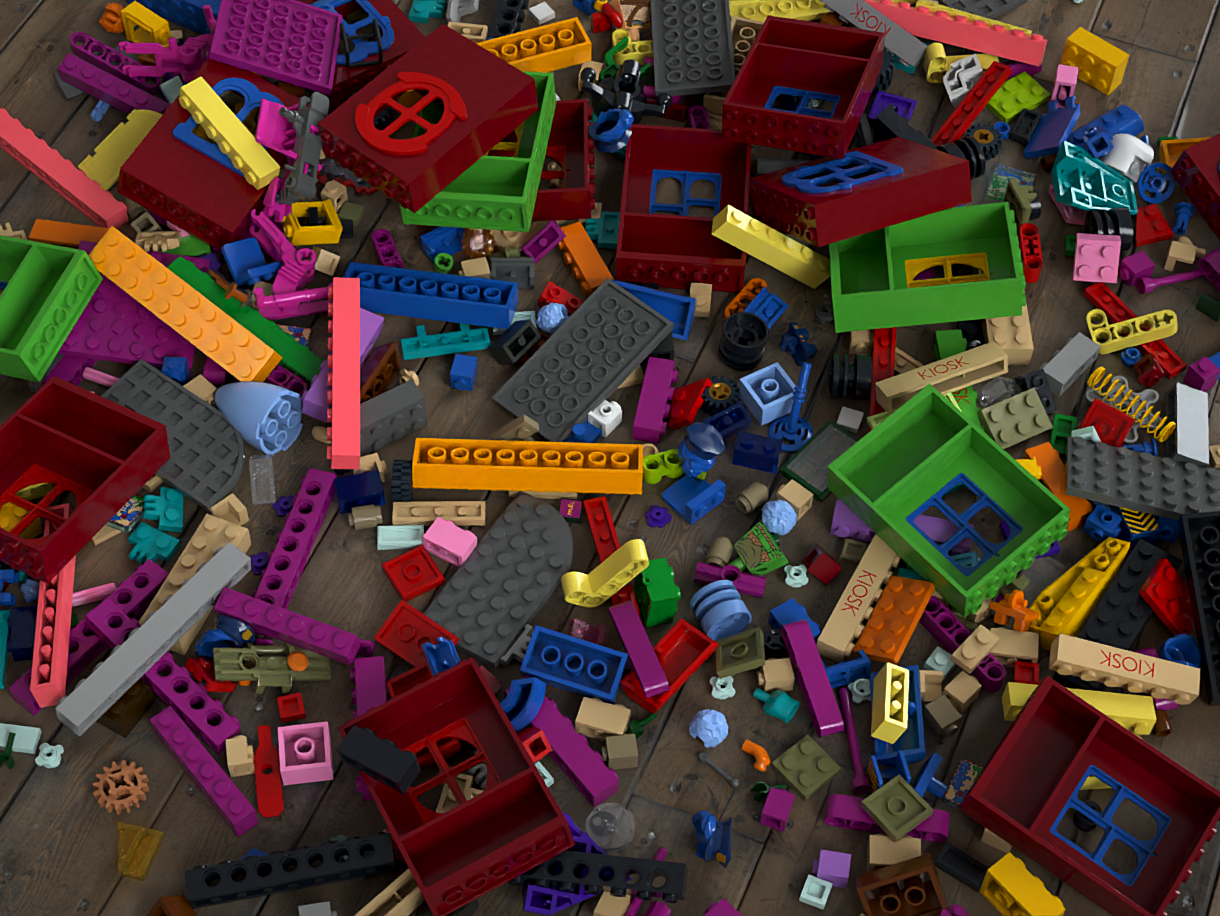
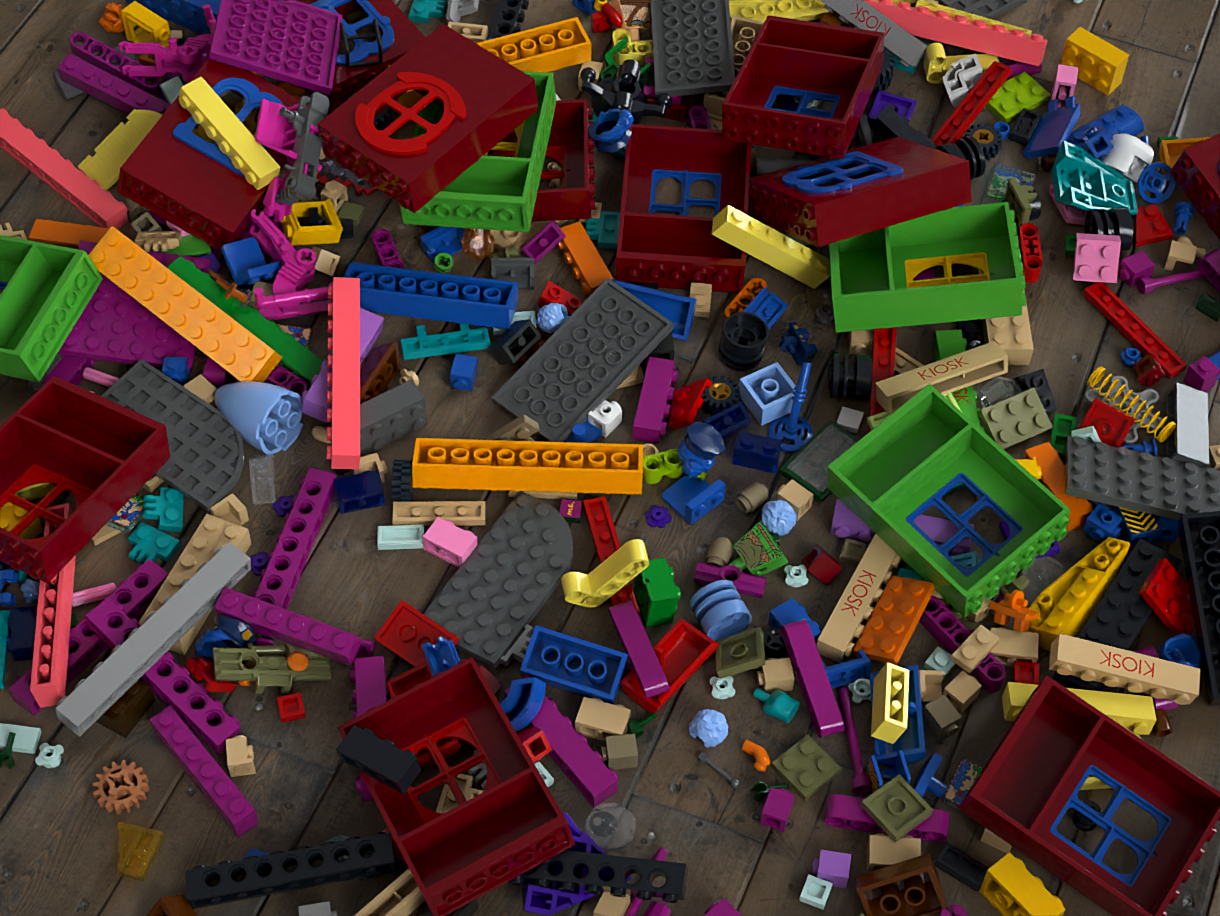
(100, 109): medium blue axle -> none
(268, 786): red piece -> none
(305, 753): bright pink brick -> none
(365, 517): dark tan brick -> none
(413, 573): red tile -> none
(475, 268): tan brick -> none
(541, 13): white tile -> none
(587, 632): clear pink bracket -> none
(713, 837): piece -> none
(1070, 363): light grey brick -> none
(1132, 327): light yellow beam -> none

